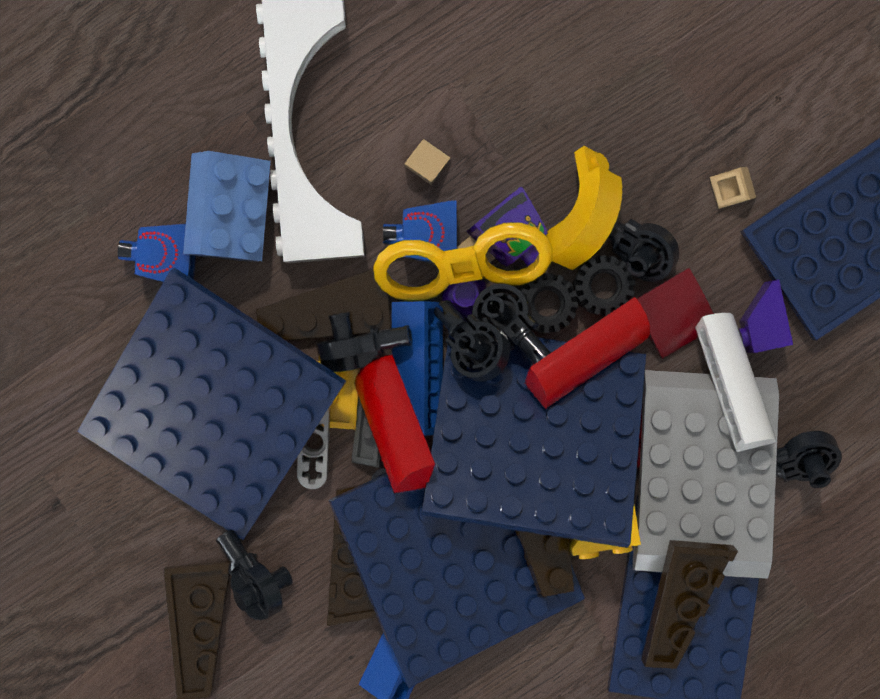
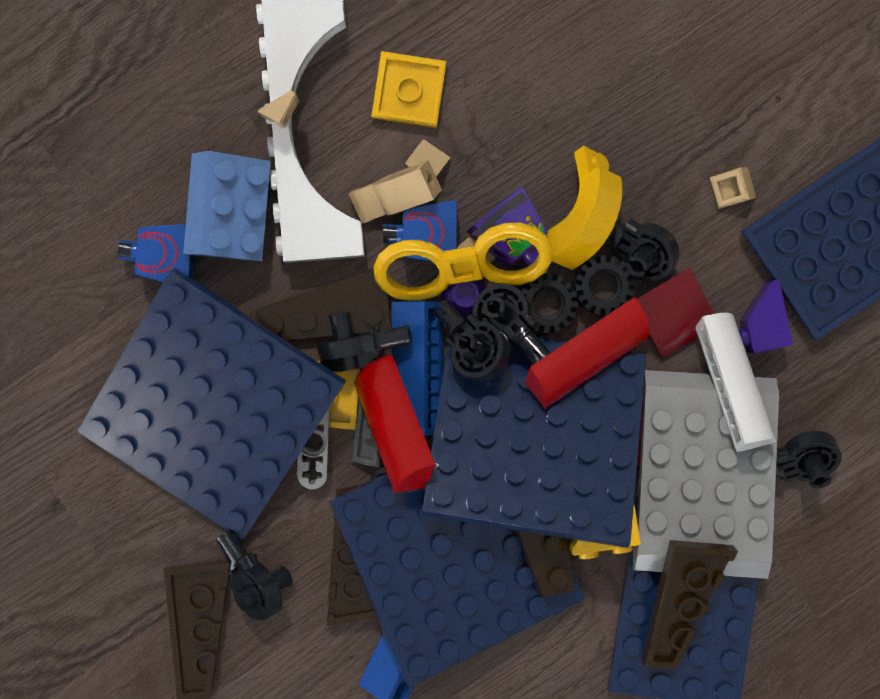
(280, 109): none -> tan slope
(396, 192): none -> tan piece
(408, 89): none -> yellow tile

